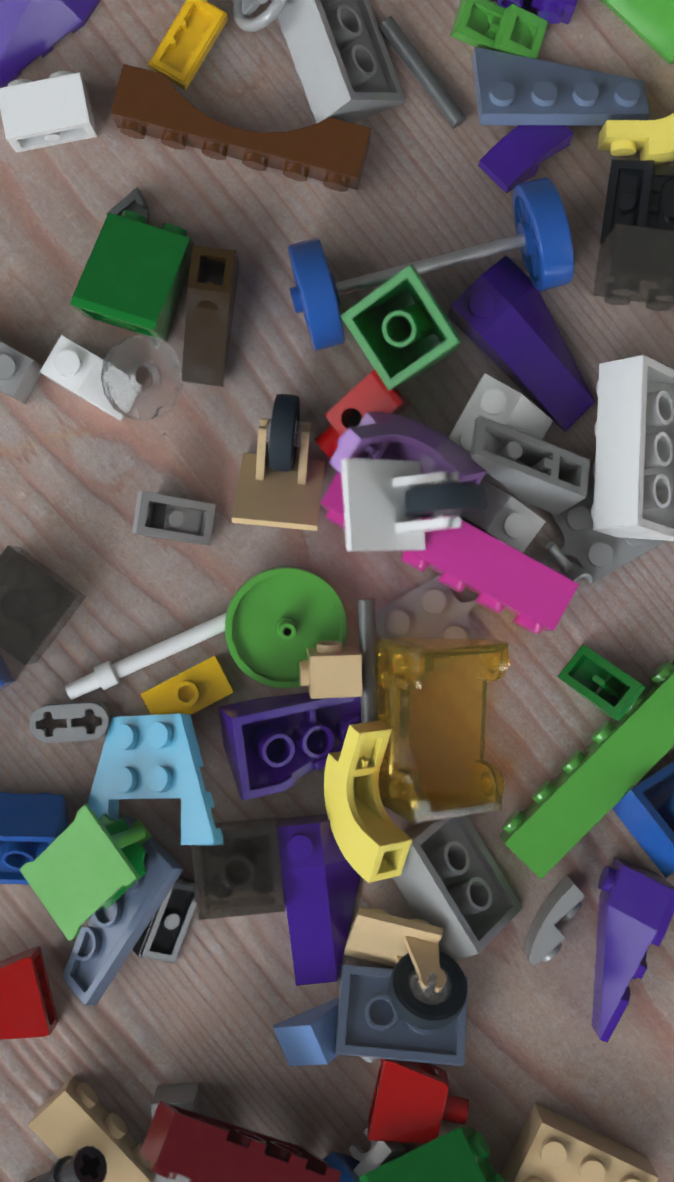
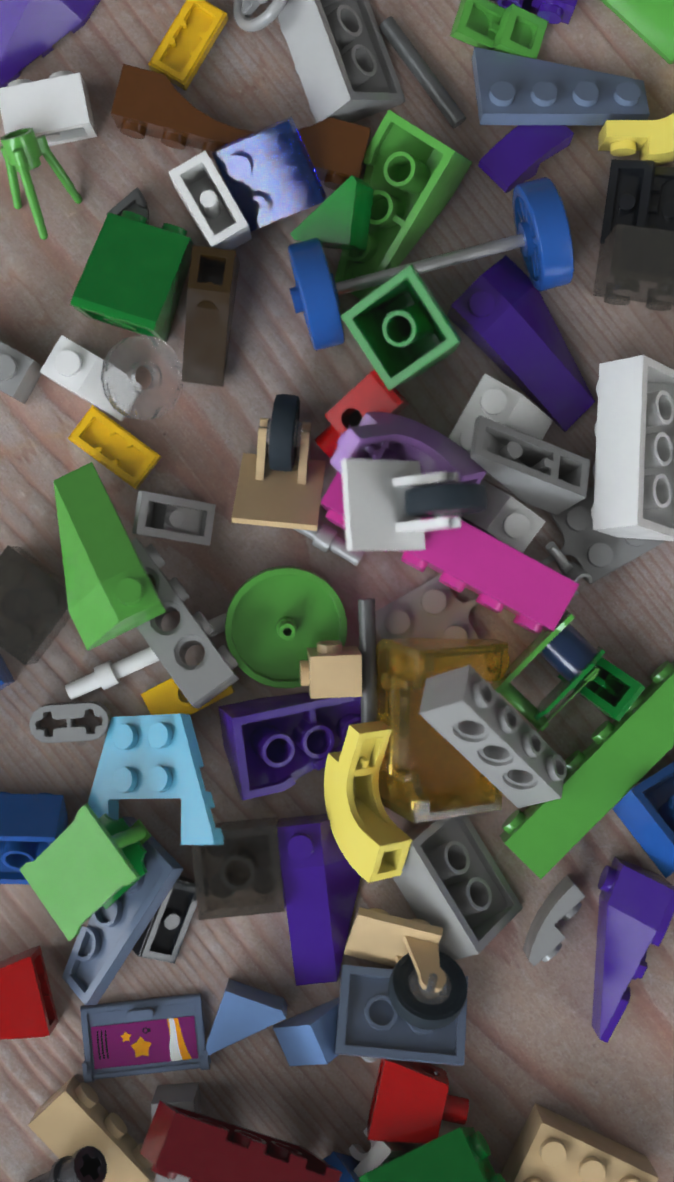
(22, 153): none -> bright green plant
(102, 569): none -> bright green wedge
(114, 447): none -> yellow plate
(141, 1042): none -> door
(210, 203): none -> white brick
(215, 671): none -> light grey brick
(242, 1014): none -> medium blue slope
(270, 174): none -> clear blue plate
(326, 539): none -> light grey bar
(341, 219): none -> green slope
(411, 186): none -> bright green wedge
(493, 737): none -> light grey brick
(568, 654): none -> piece

